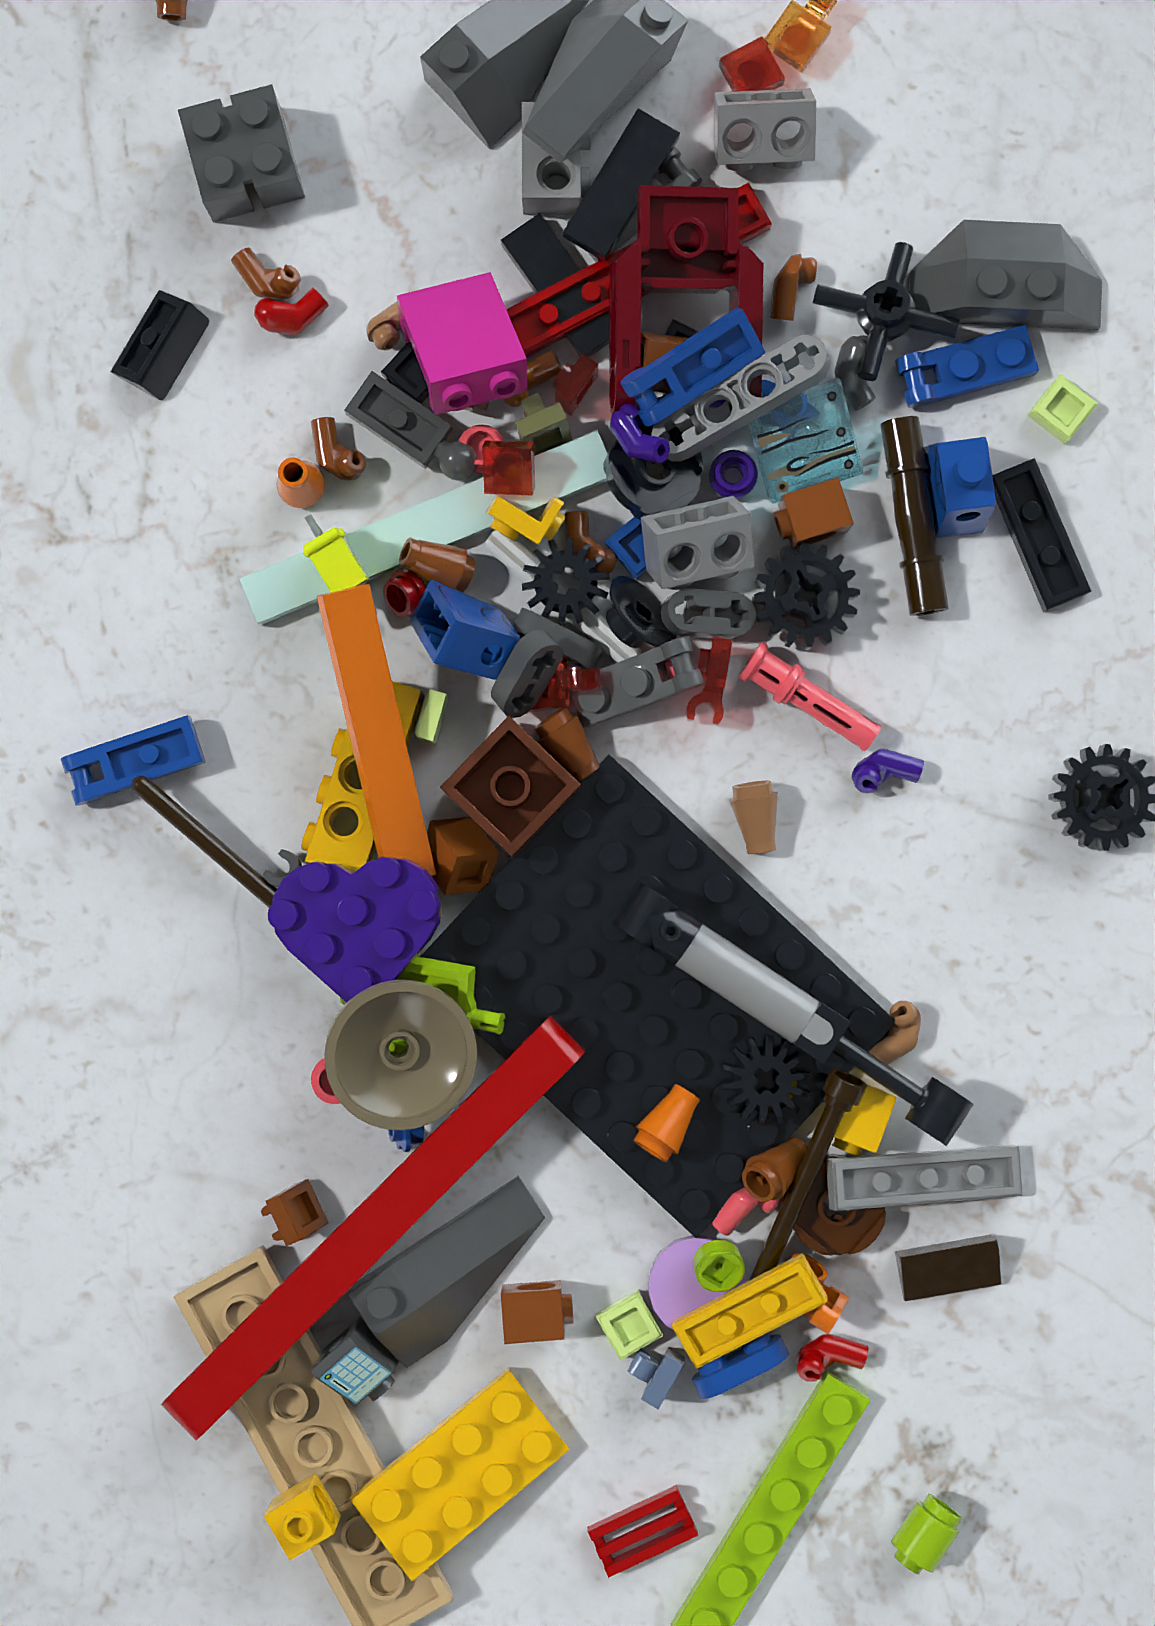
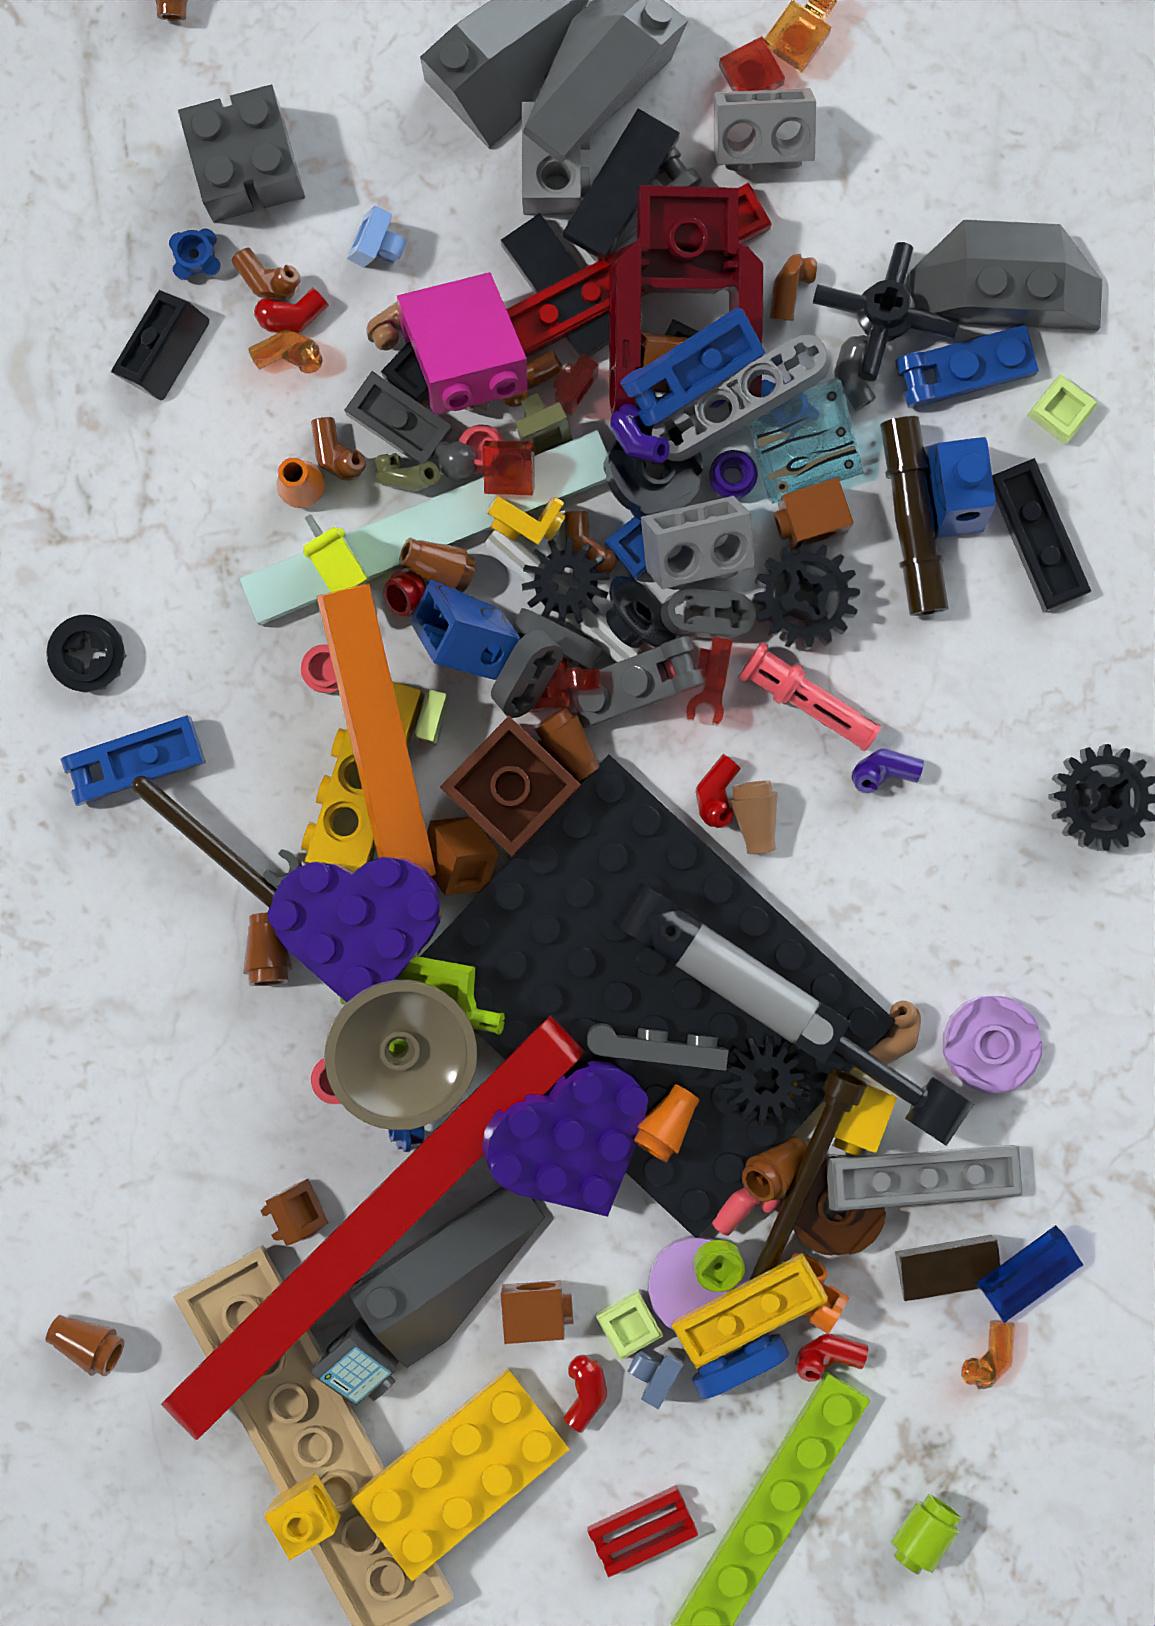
(72, 636): none -> black gear
(86, 1344): none -> dark orange cone
(188, 241): none -> blue plate
(265, 955): none -> dark orange cone
(290, 347): none -> clear orange arm
(318, 670): none -> coral plate
(374, 240): none -> light blue tile
(407, 479): none -> olive arm
(569, 1143): none -> dark purple plate
(590, 1389): none -> red arm
(654, 1047): none -> dark grey plate
(712, 794): none -> red arm
(992, 1044): none -> lavender tile
(995, 1361): none -> clear orange arm
(1030, 1273): none -> clear blue tile

